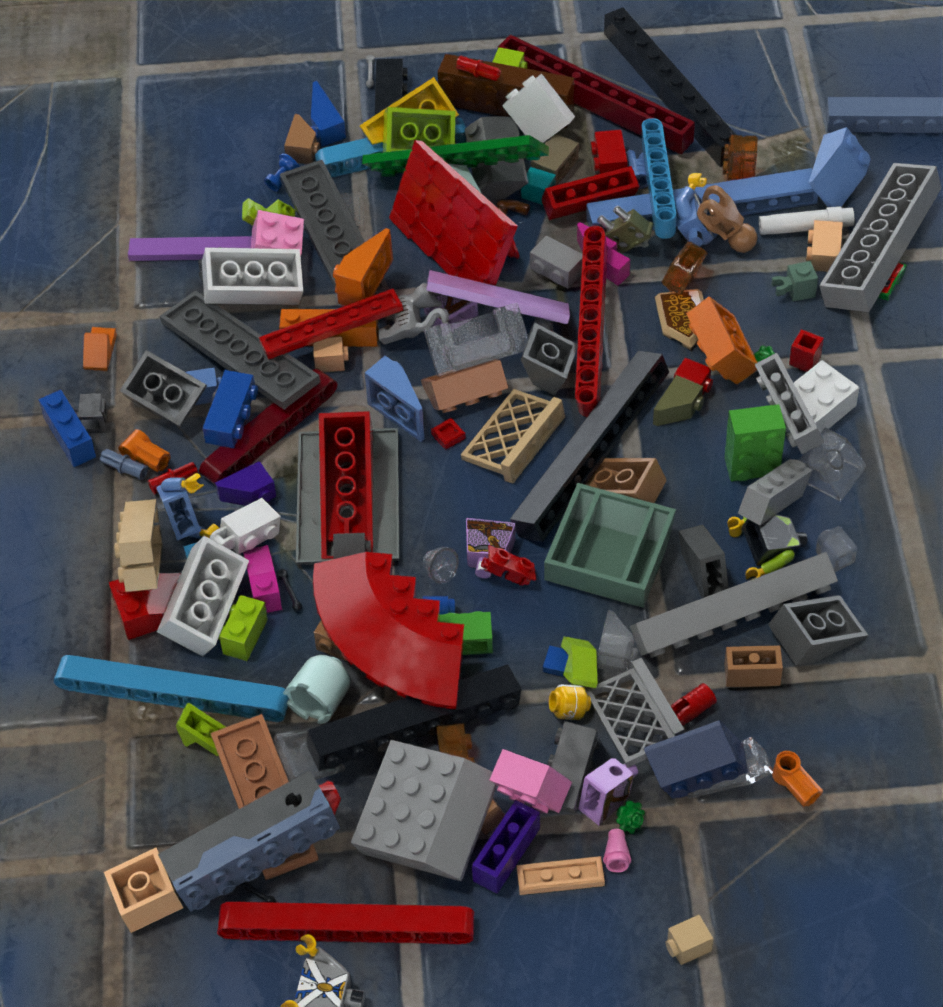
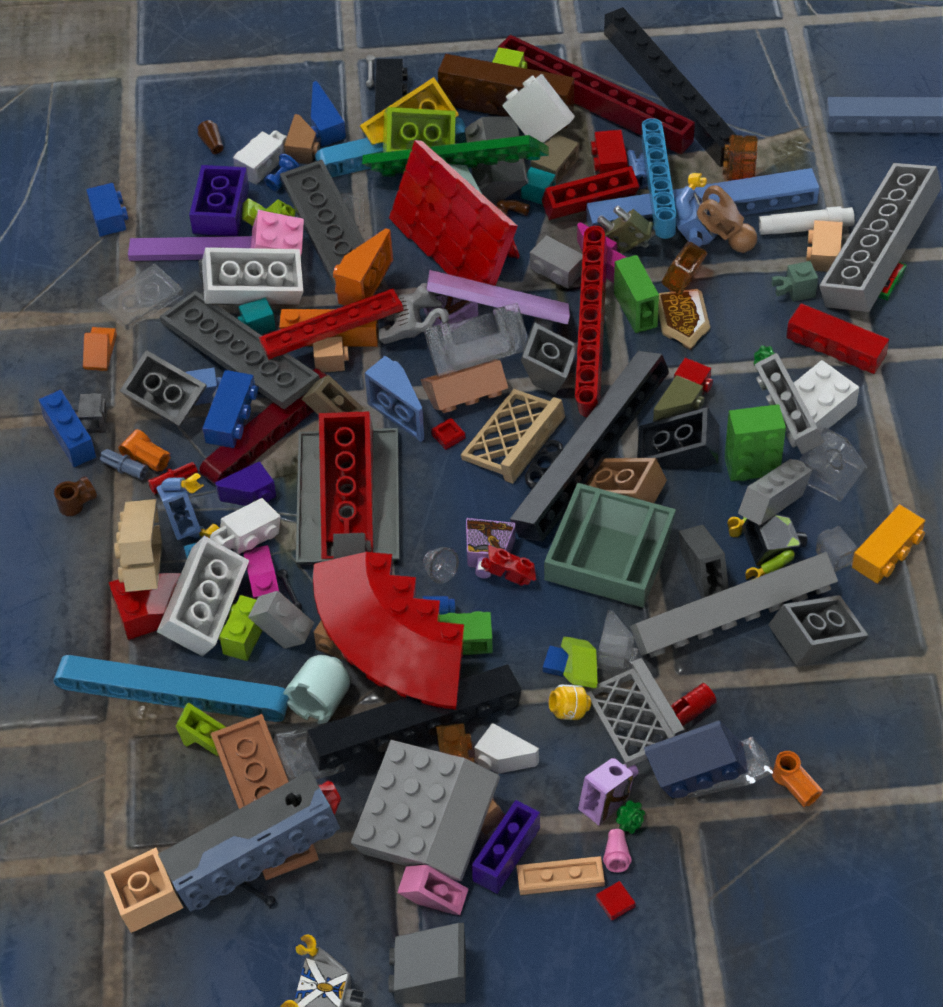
(72, 495): none -> reddish brown piece
(106, 209): none -> blue brick
(140, 296): none -> clear tile
(209, 134): none -> reddish brown cone
(219, 200): none -> dark purple brick
(257, 316): none -> teal brick
(261, 155): none -> white brick
(281, 619): none -> light grey brick
(330, 397): none -> dark tan brick
(346, 922): red beam -> none
(429, 966): none -> dark grey slope
(432, 889): none -> bright pink slope
(478, 68): red axle -> none
(504, 751): none -> white slope
(530, 782): bright pink brick -> none
(535, 470): none -> black piece
(574, 759): dark grey wedge -> none
(615, 900): none -> red tile
(636, 294): none -> bright green brick
(681, 440): none -> black slope
(689, 940): tan brick -> none
(722, 341): orange brick -> none
(753, 666): medium nougat brick -> none
(806, 350): red brick -> none
(837, 338): none -> red brick
(838, 167): medium blue slope -> none
(889, 544): none -> light orange brick

